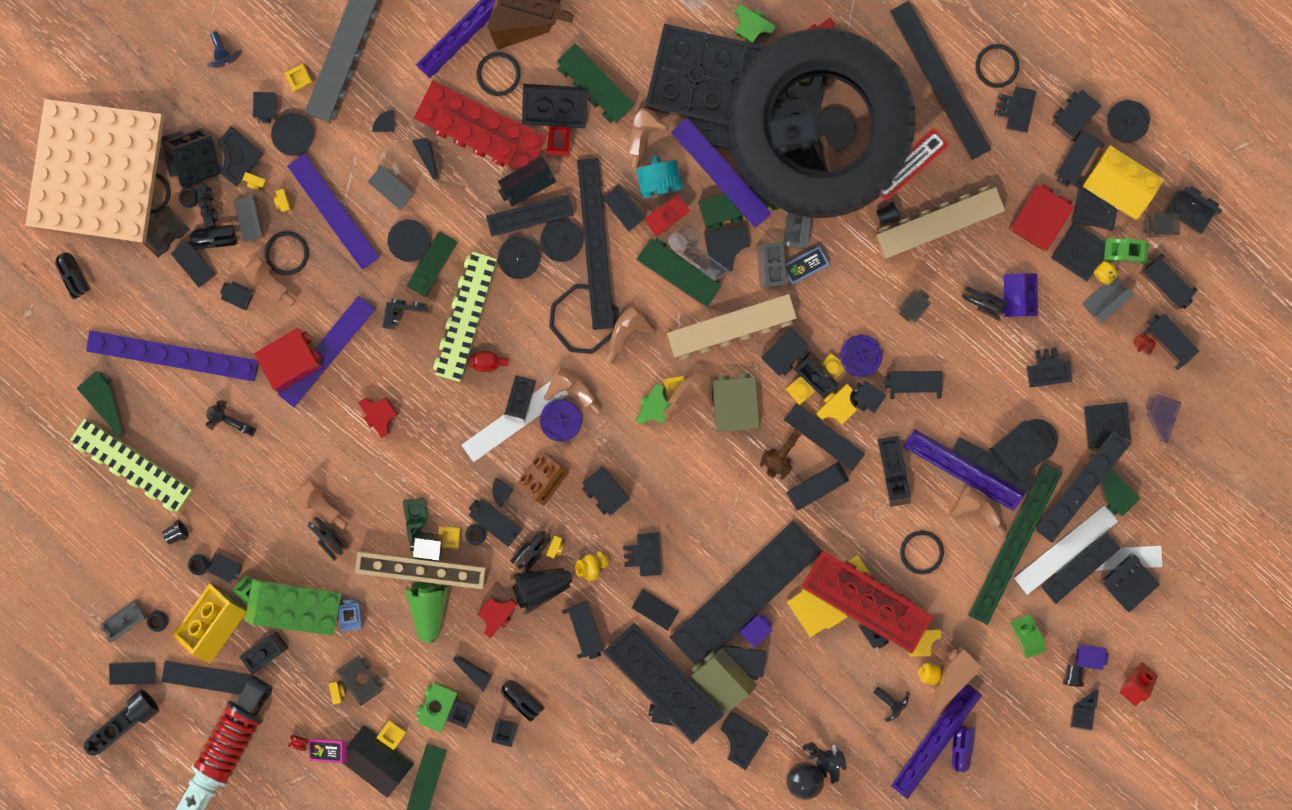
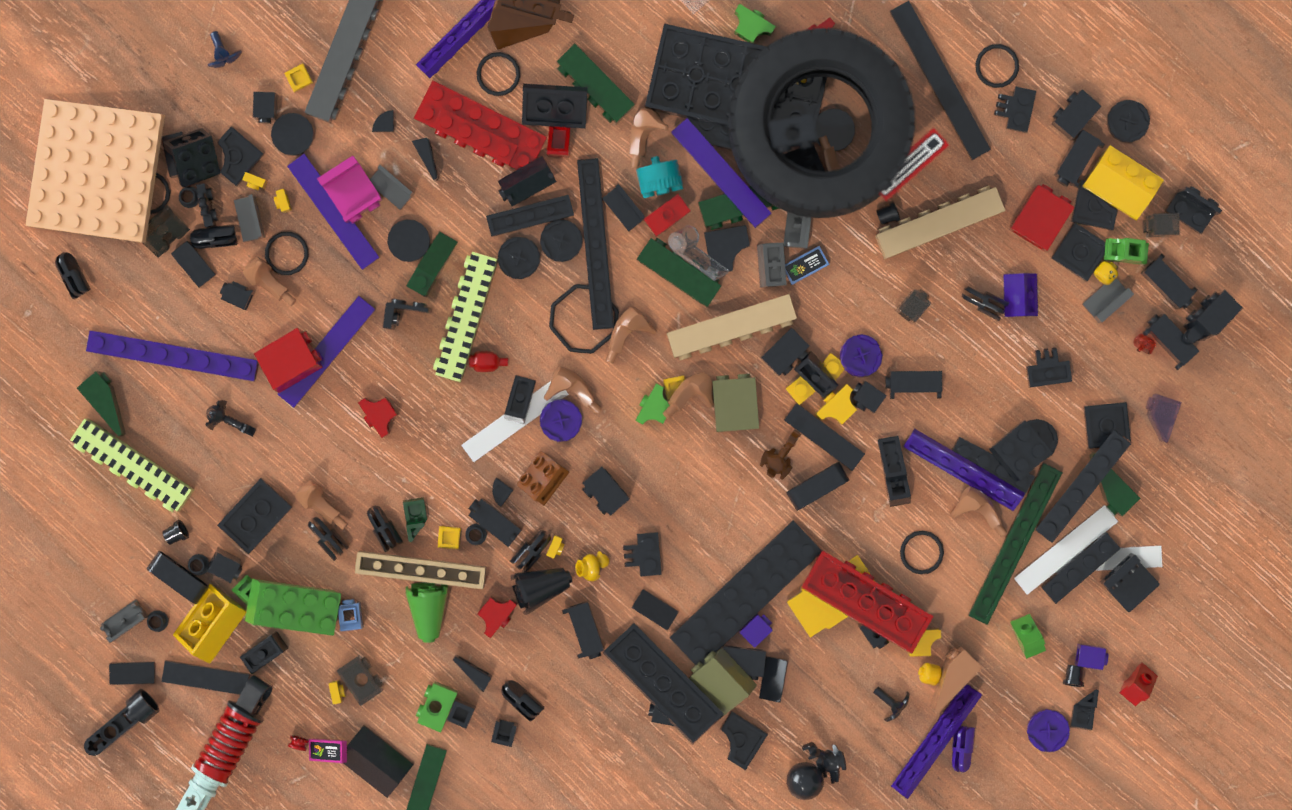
(177, 577): none -> black beam
(254, 516): none -> black plate
(350, 190): none -> dark pink panel
(383, 528): none -> black arm
(391, 734): yellow plate -> none
(427, 546): brick -> none
(773, 679): none -> black slope
(1048, 730): none -> dark purple tile
(1210, 317): none -> black hinge

